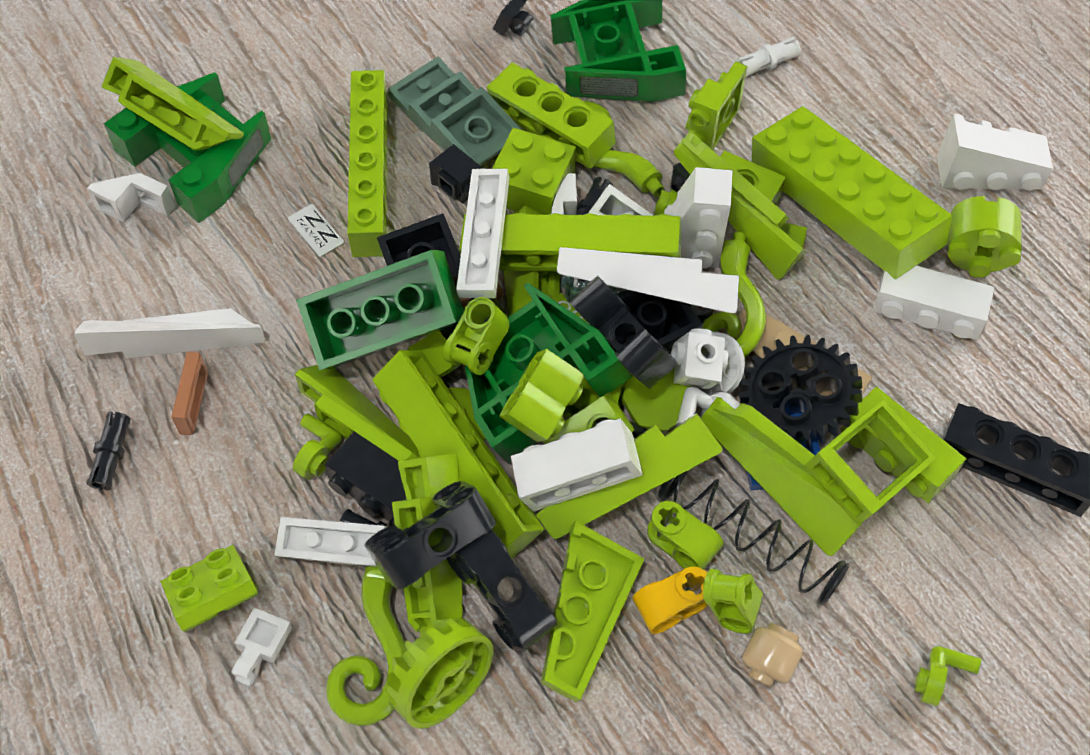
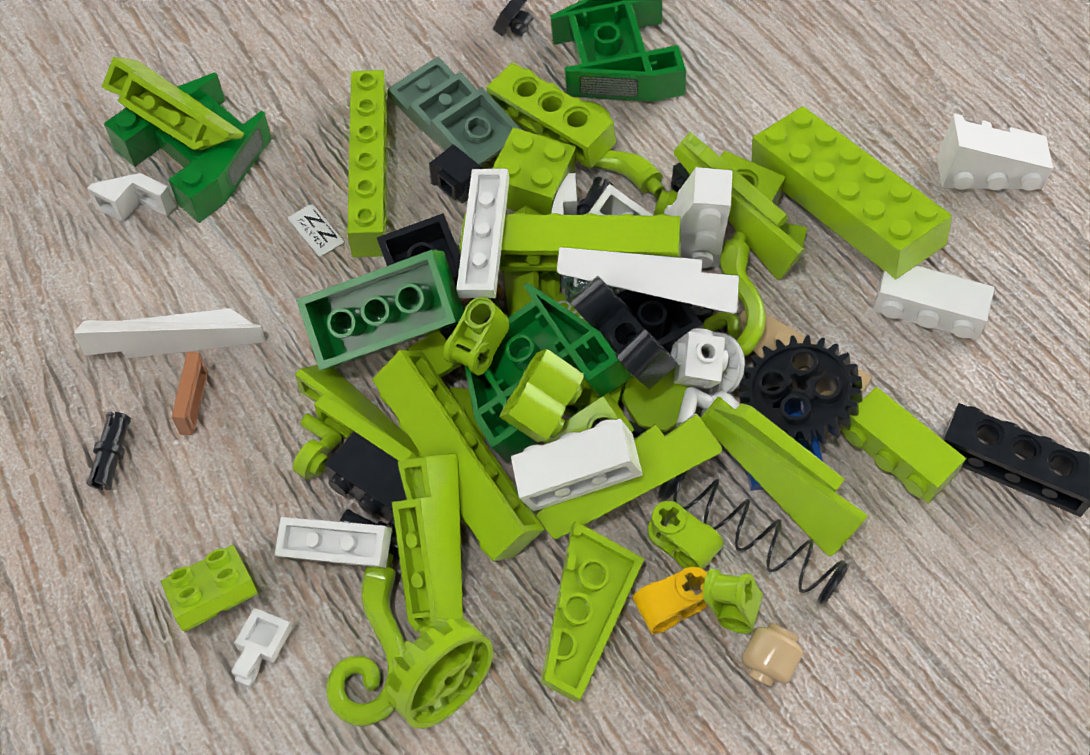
(406, 554): black beam -> none
(521, 618): black beam -> none
(716, 105): lime plate -> none
(770, 55): white pin -> none
(842, 480): lime window -> none
(931, 681): lime plate -> none
(985, 235): lime brick -> none

